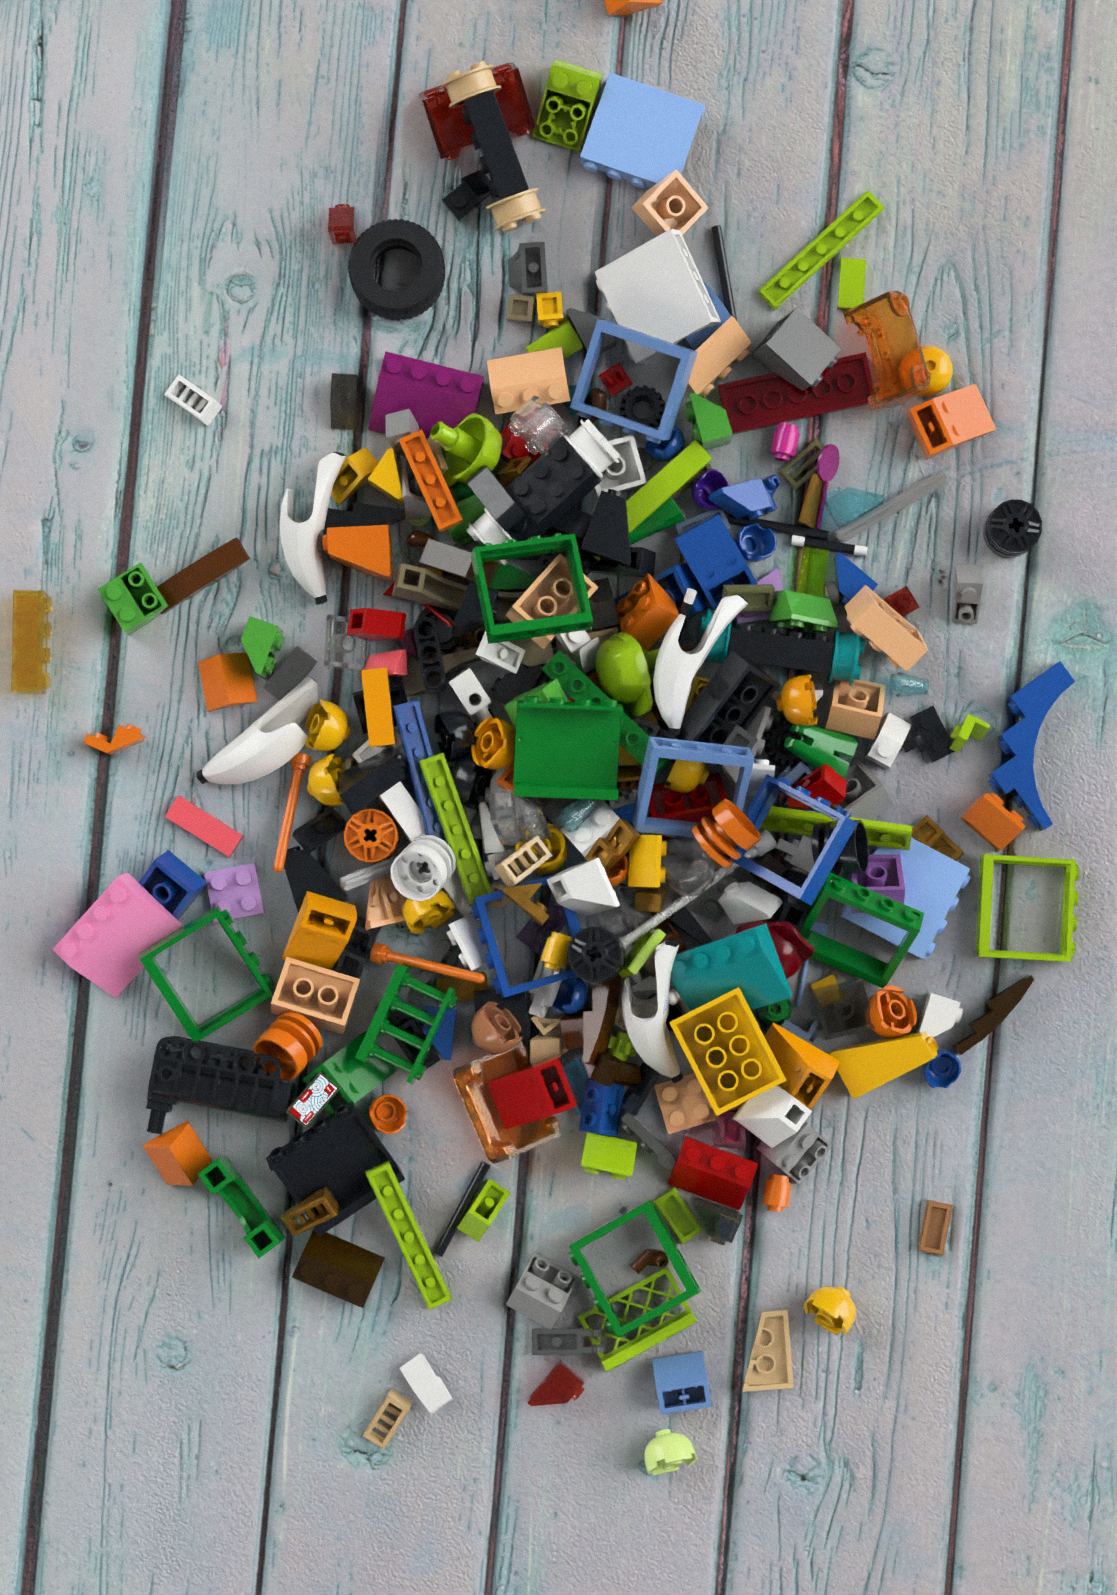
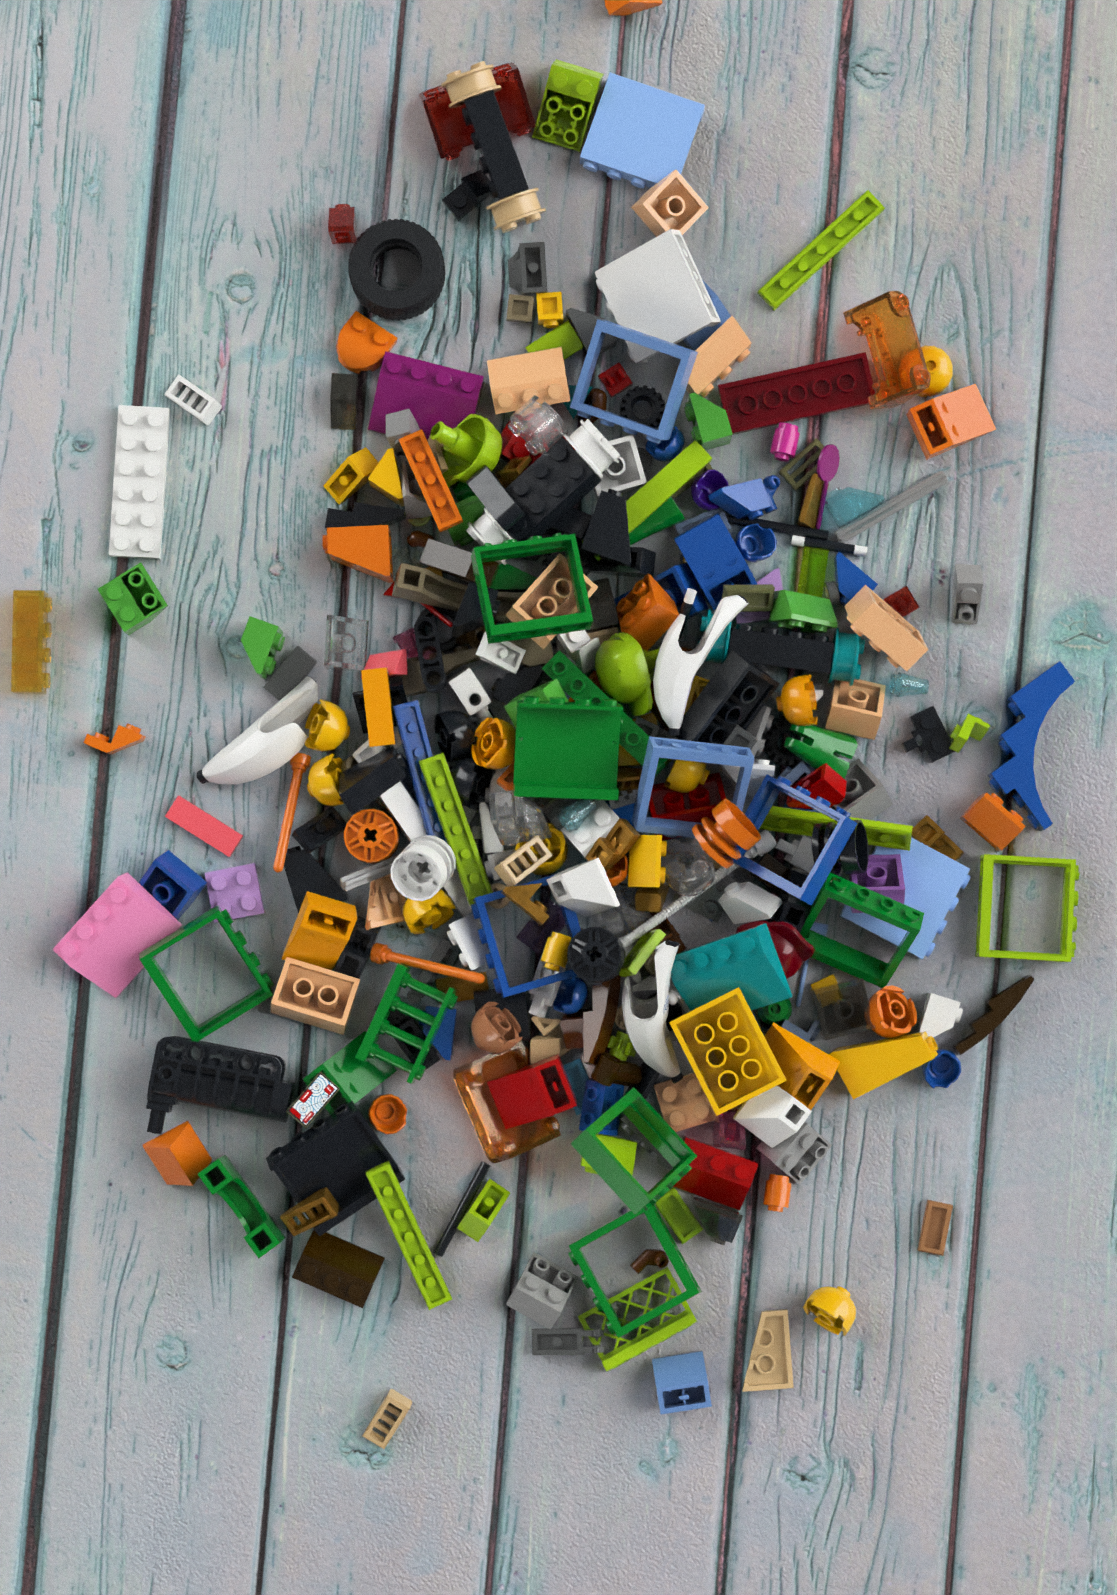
(139, 482): none -> white plate
(203, 573): reddish brown slope -> none
(227, 681): orange slope -> none
(290, 1040): orange wheel -> none
(303, 540): white piece -> none
(363, 344): none -> orange slope
(376, 624): red slope -> none
(425, 1383): white slope -> none
(557, 1387): clear red slope -> none
(658, 1134): none -> green window
(668, 1452): yellowish green cylinder -> none
(687, 923): black slope -> none
(723, 270): black bar -> none
(797, 350): slope -> none
(851, 283): lime tile -> none
(888, 741): white slope -> none
(1005, 541): black wheel -> none

